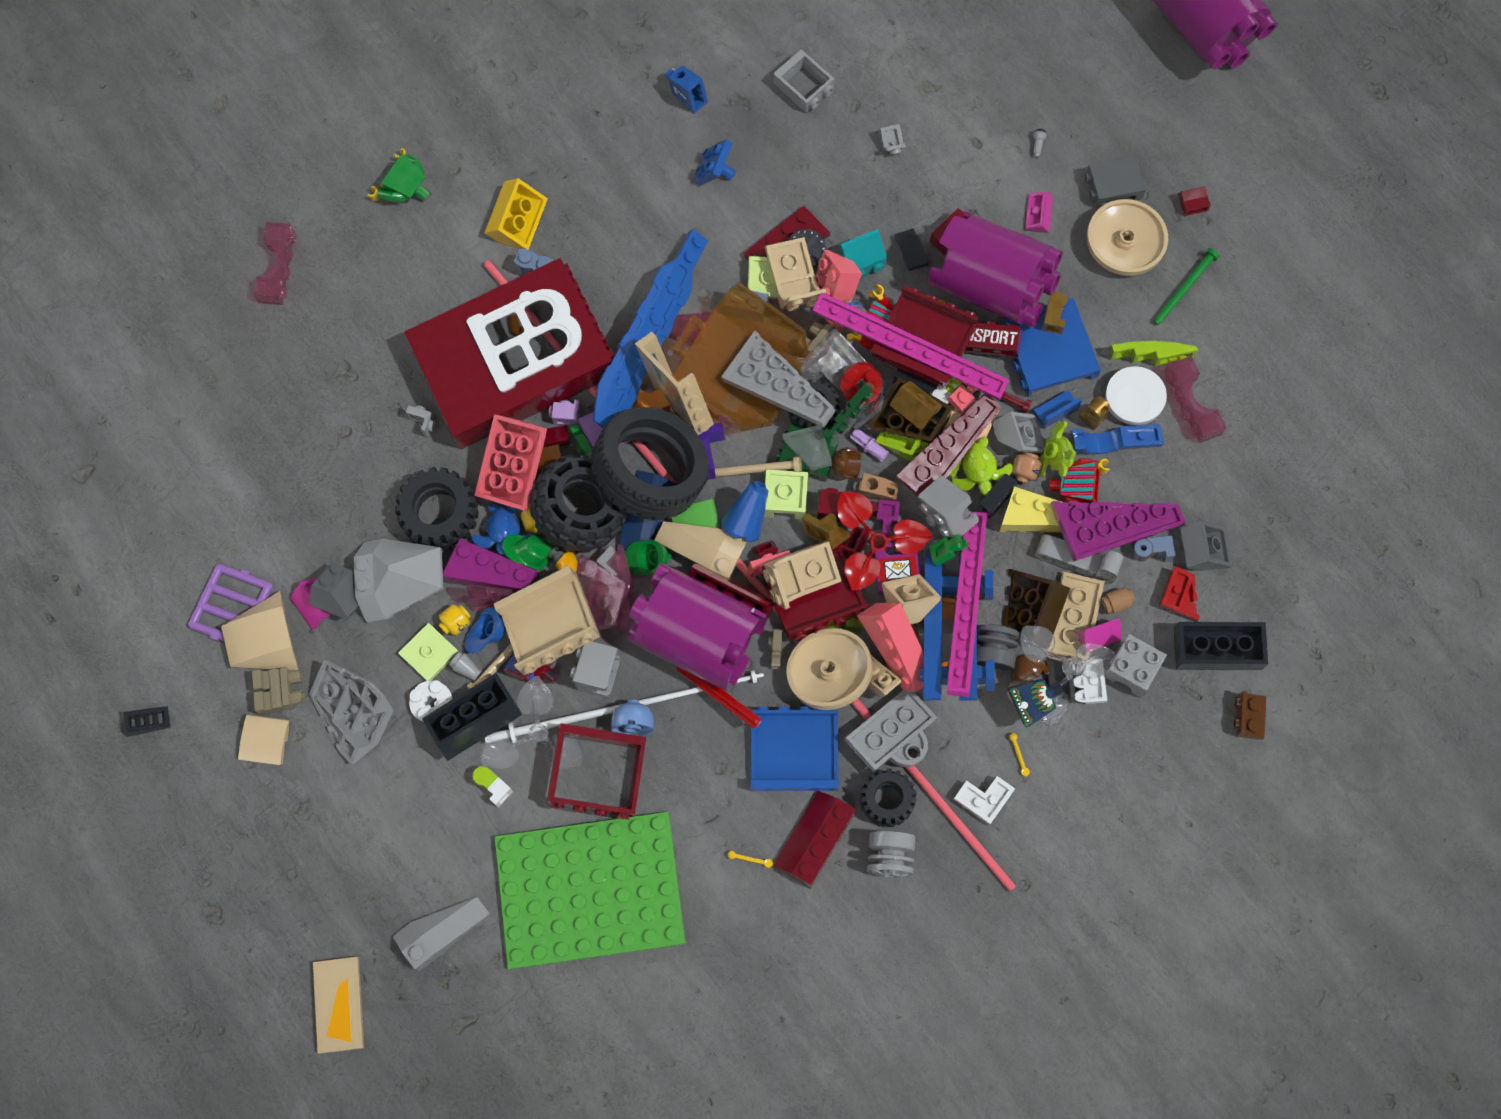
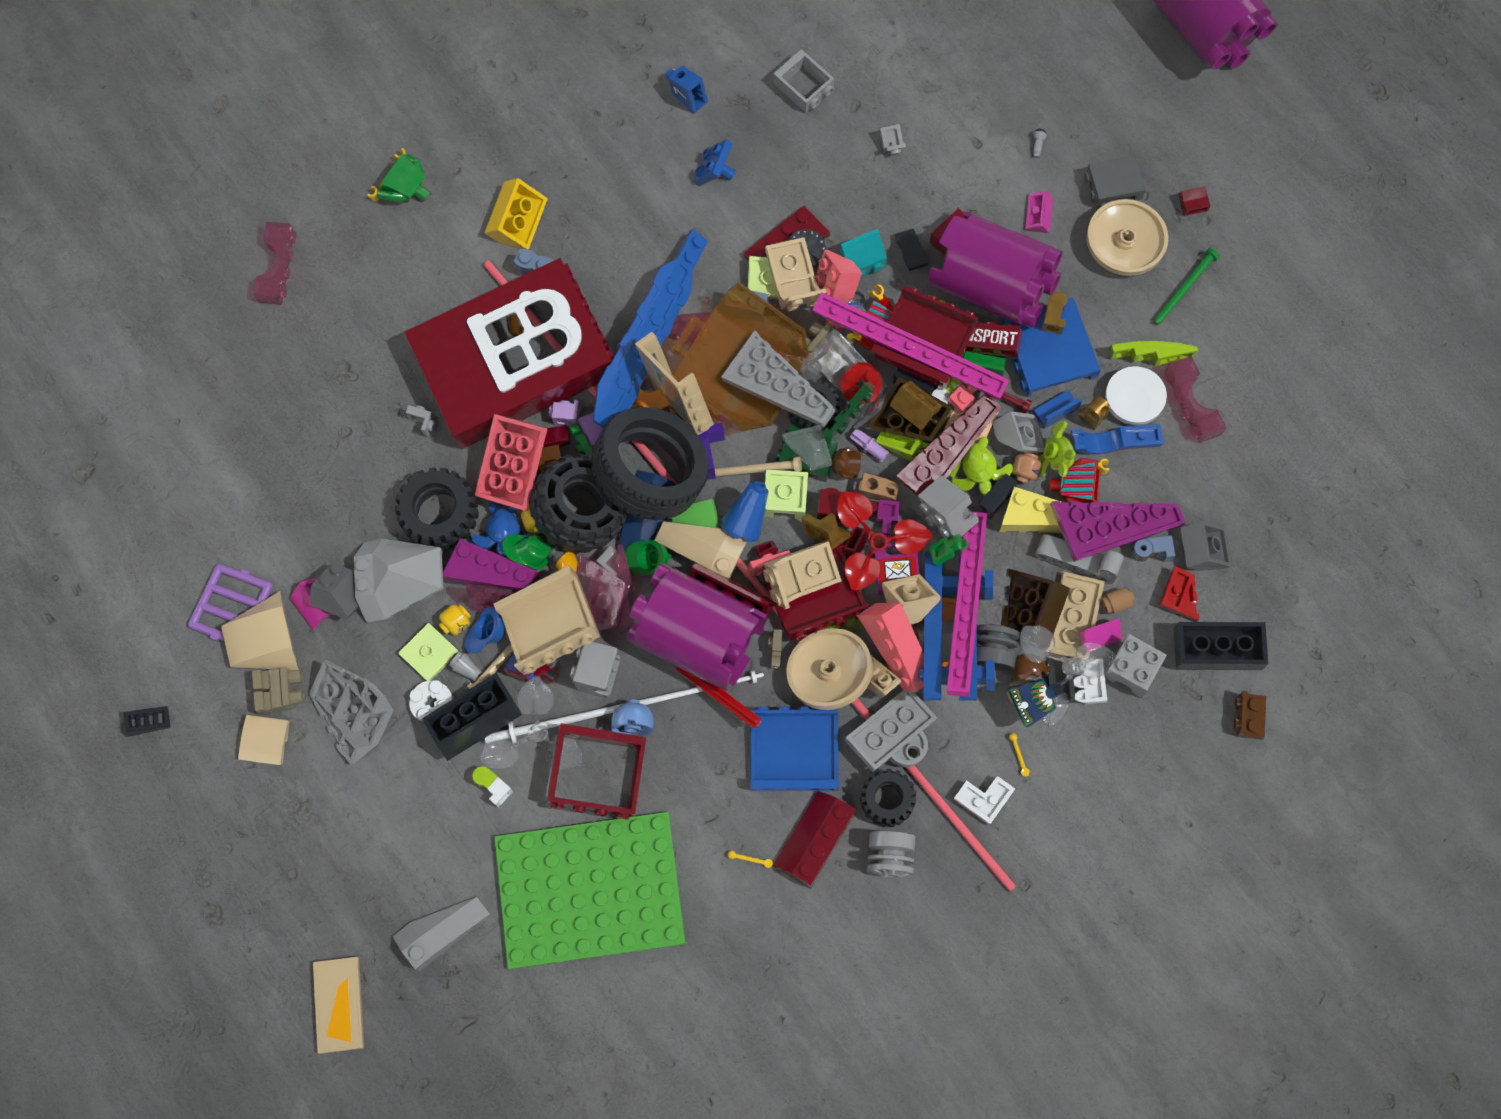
(991, 363): none -> green panel

